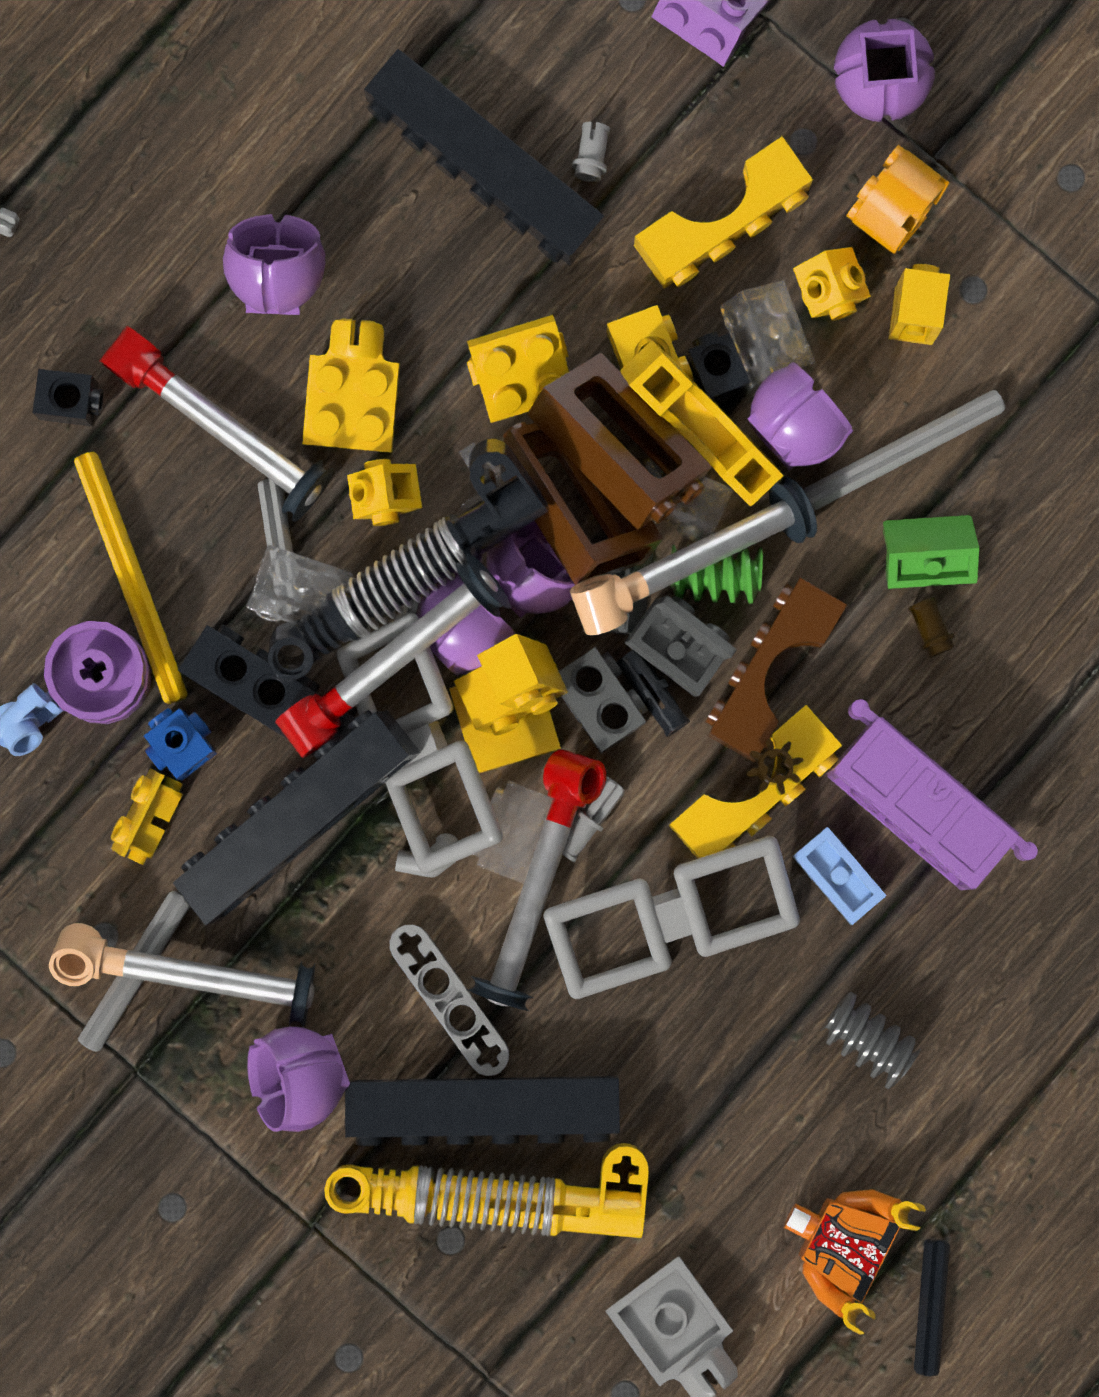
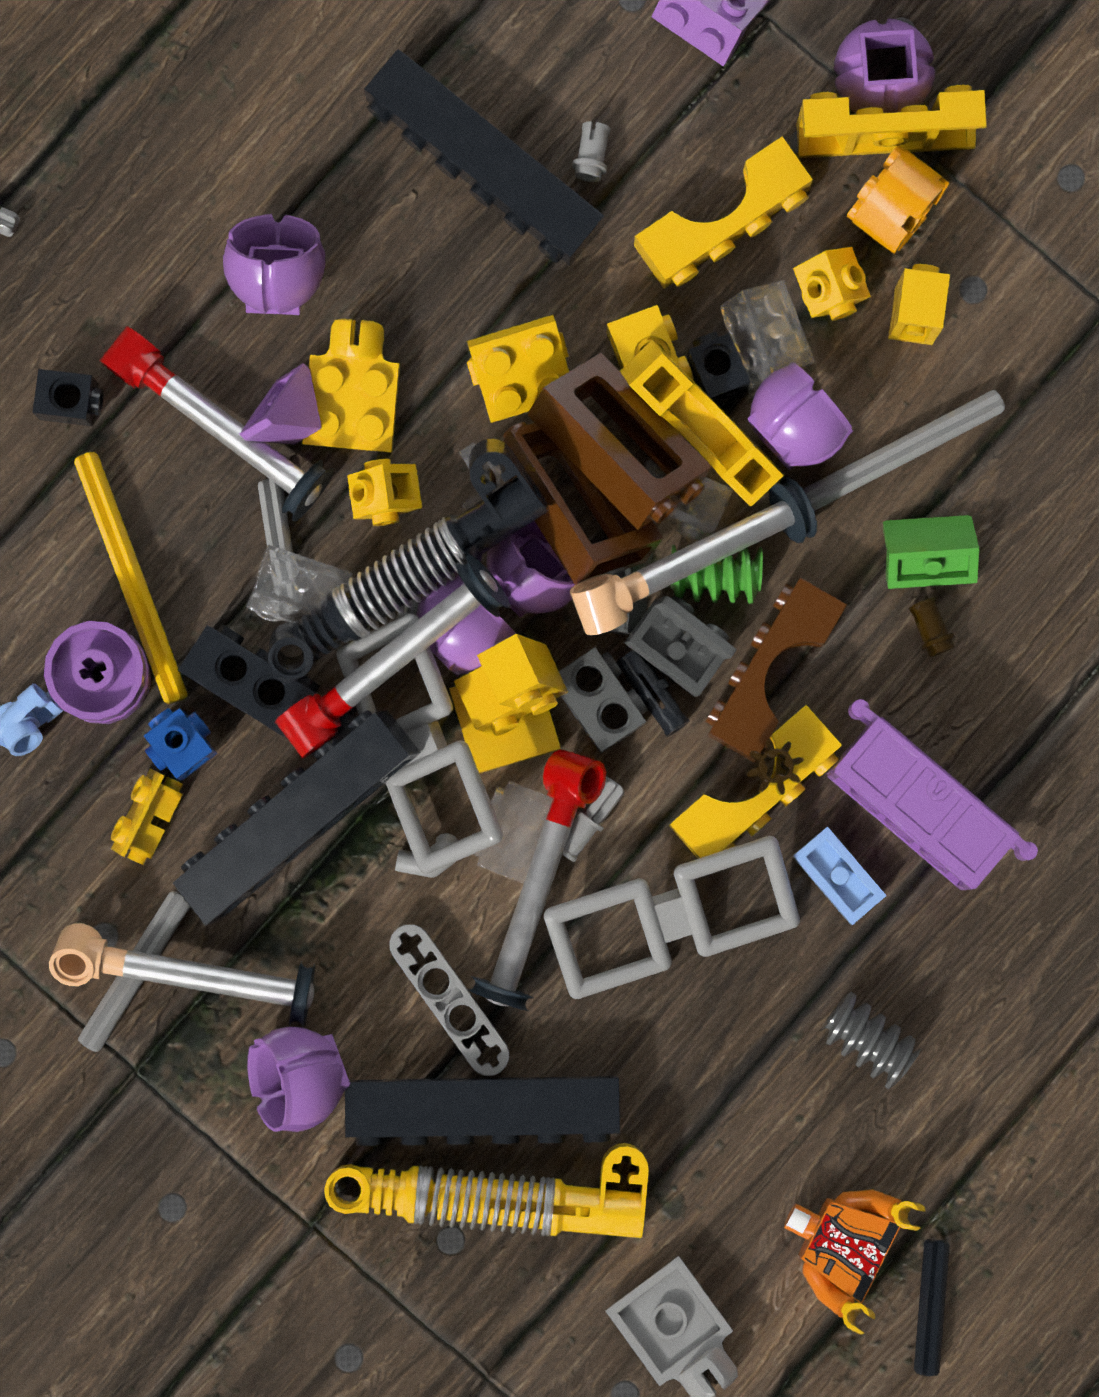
(286, 412): none -> medium lavender slope
(830, 130): none -> yellow piece

